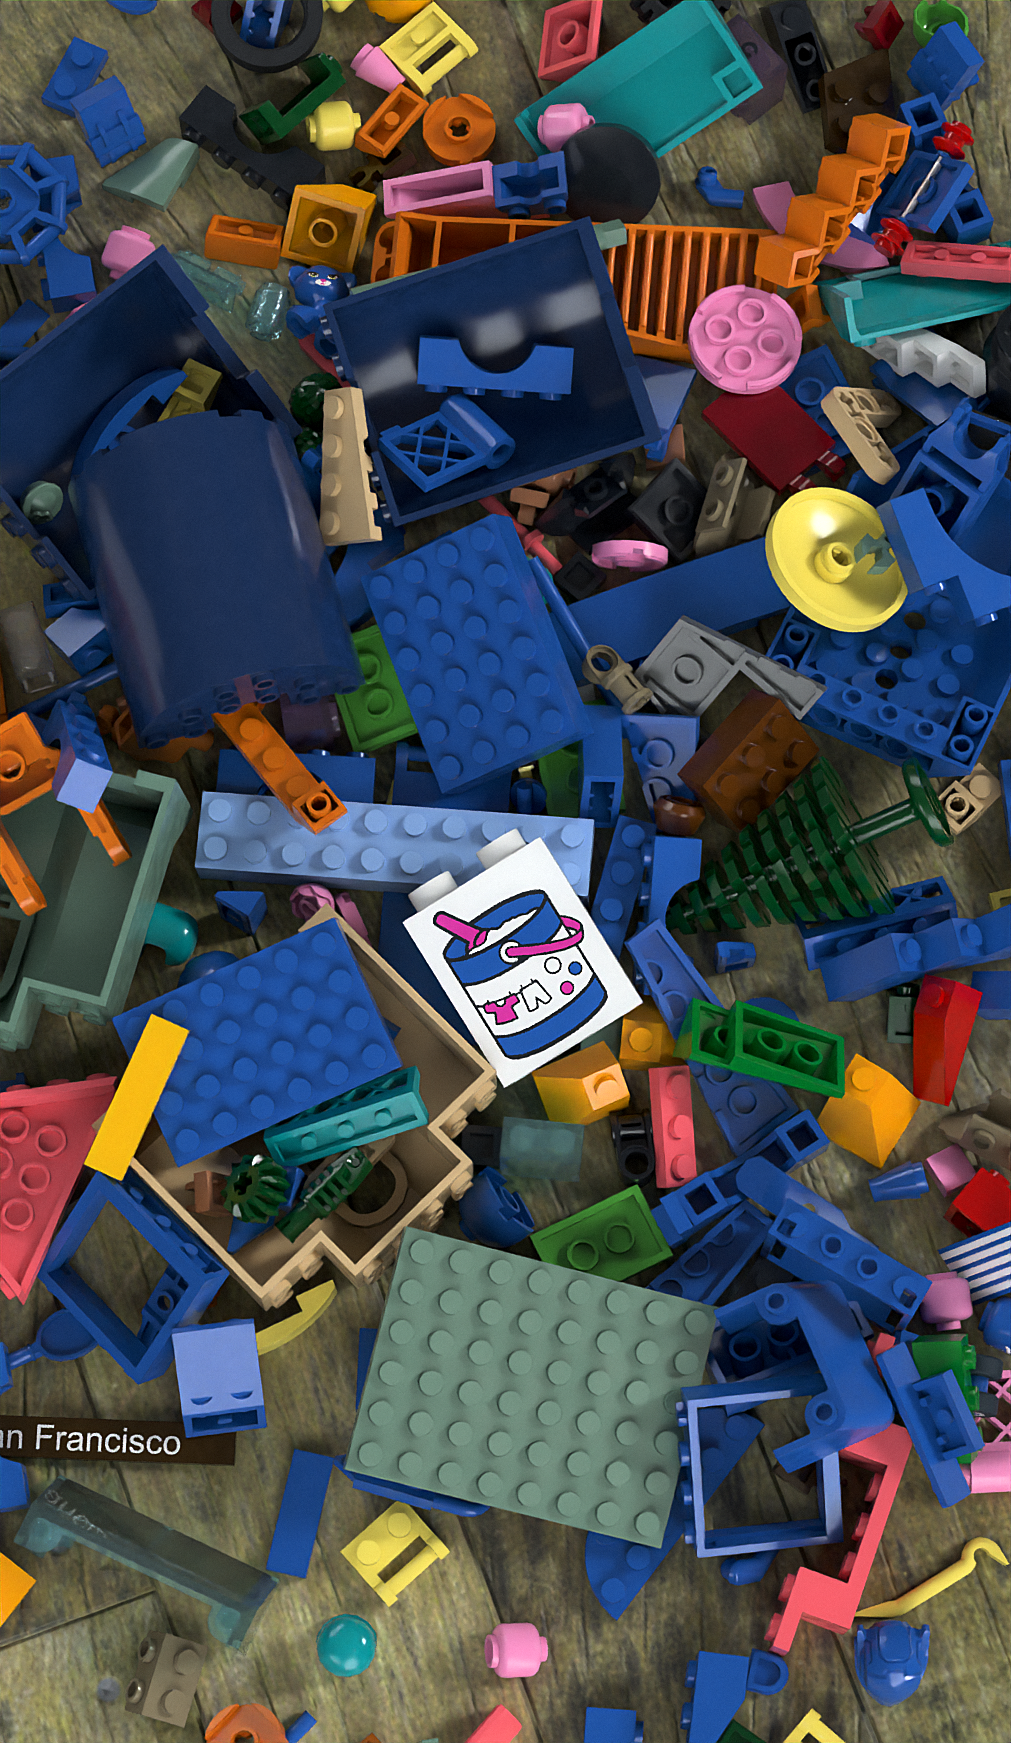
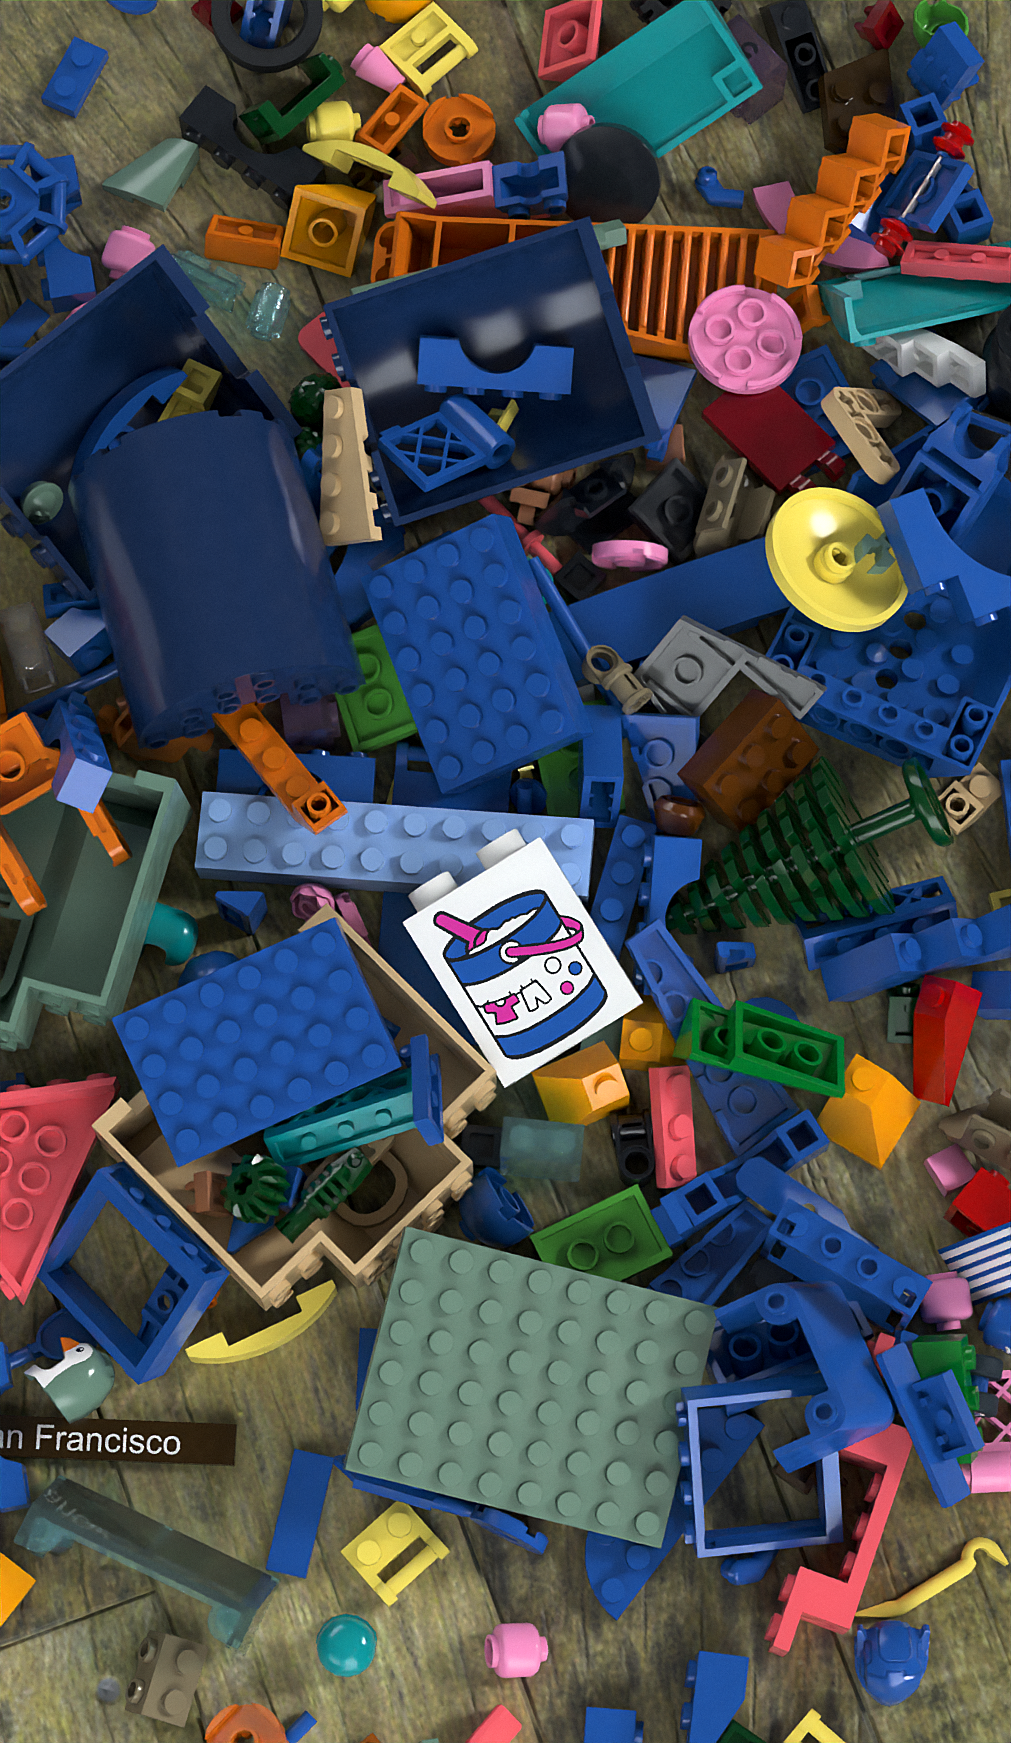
(78, 1381): none -> sand green piece
(108, 121): blue piece -> none
(136, 1097): yellow tile -> none
(219, 1377): slope -> none
(312, 290): blue animal -> none
(342, 154): none -> light yellow slope
(425, 1088): none -> blue hinge
(506, 416): none -> light yellow piece
(509, 1529): none -> blue tile
(766, 1673): blue tile -> none
(900, 1183): blue cone -> none

